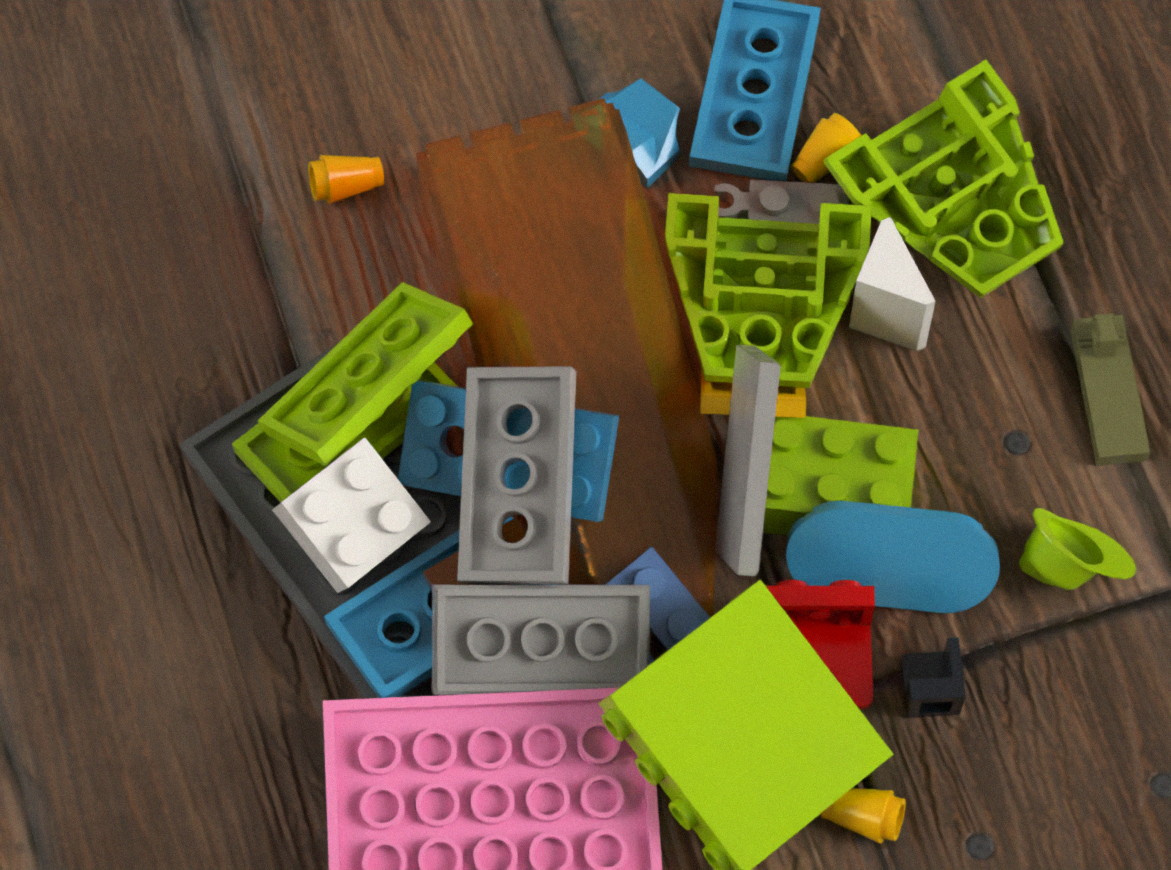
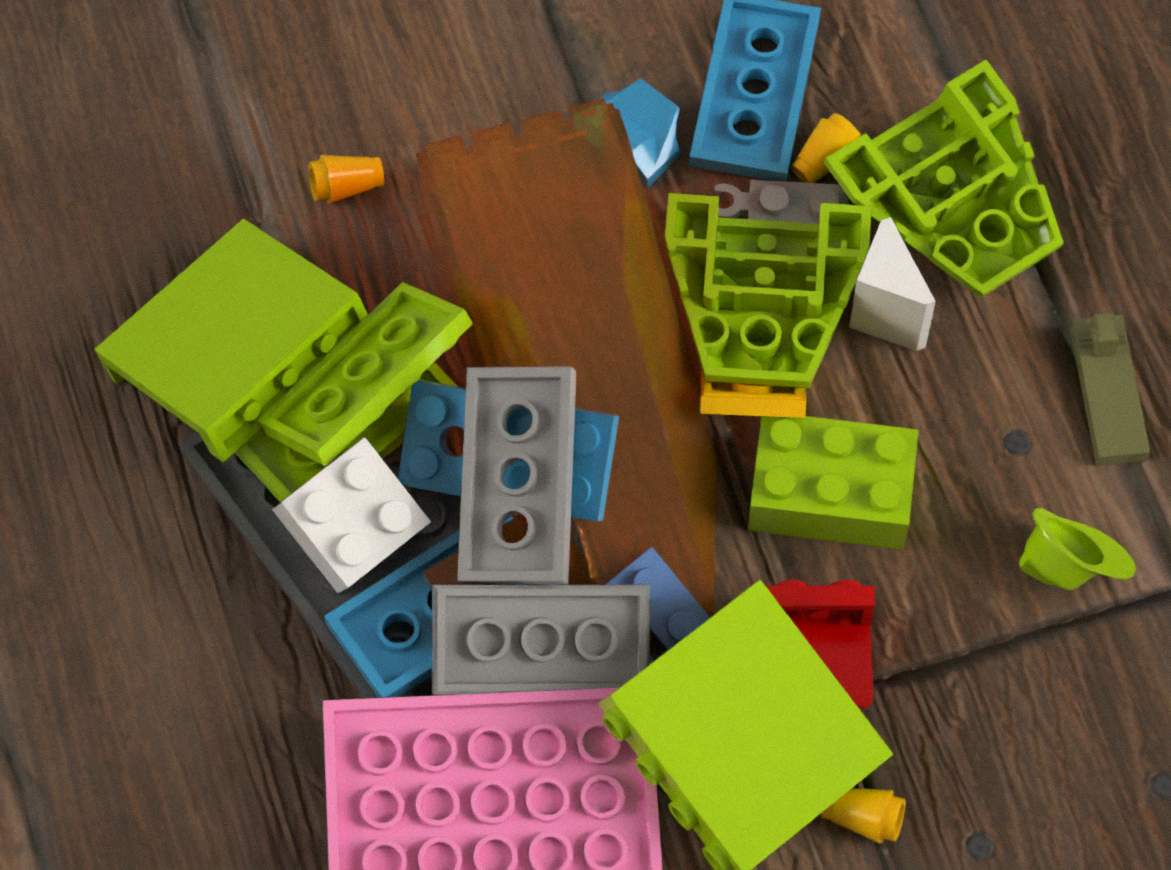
(232, 335): none -> lime panel
(747, 459): light grey tile -> none
(906, 553): dark azure tile -> none
(934, 682): black panel -> none

